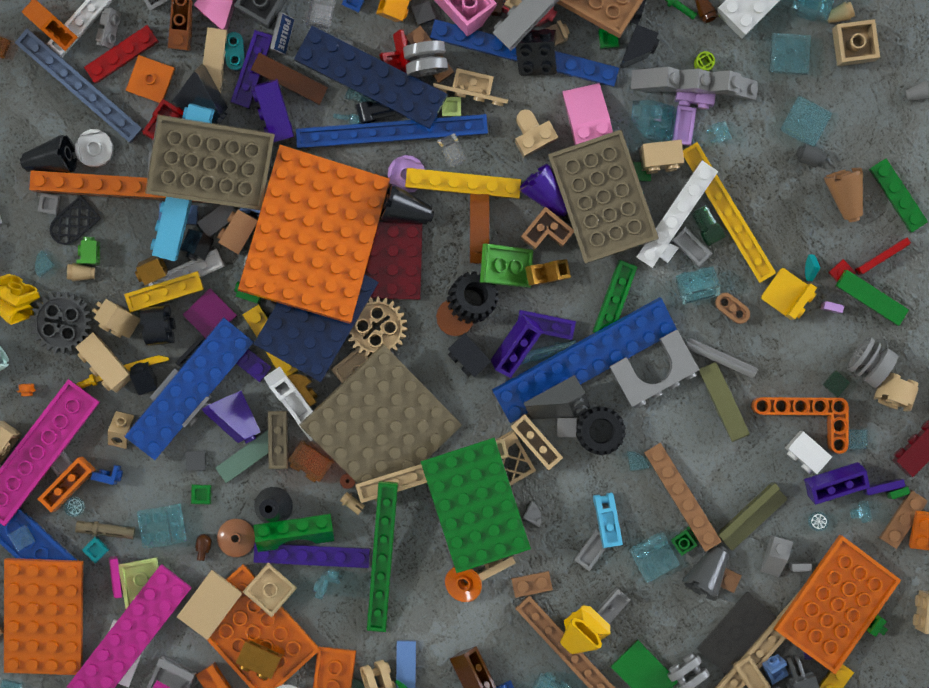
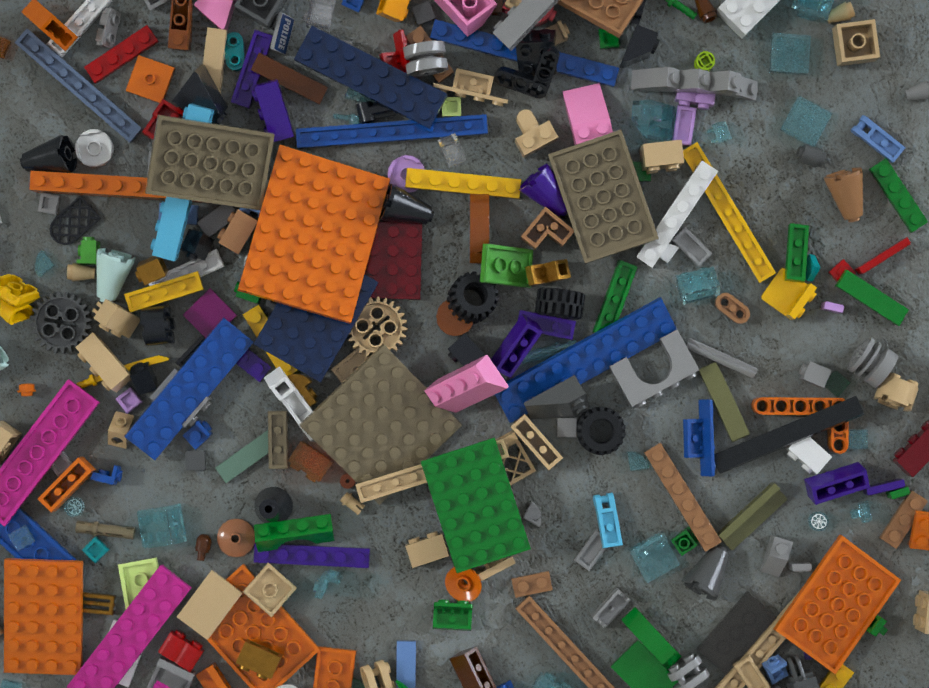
(111, 604): none -> pearl gold tile
(112, 272): none -> light aqua cone
(115, 577): dark pink tile -> none
(129, 400): none -> lavender tile
(181, 650): none -> red brick
(198, 434): none -> blue bracket
(201, 494): green tile -> none
(234, 417): dark purple slope -> none
(382, 556): green tile -> none
(427, 549): none -> tan brick
(452, 615): none -> green bracket
(466, 385): none -> bright pink slope
(537, 80): none -> black beam
(560, 303): none -> black tyre
(584, 631): yellow piece -> none
(651, 638): none -> green arch
(700, 438): none -> blue bracket
(710, 229): clear green piece -> none
(730, 580): medium nougat plate -> none
(788, 434): none -> black tile
(796, 252): none -> green plate
(814, 374): none -> light grey brick
(878, 139): none -> medium blue plate

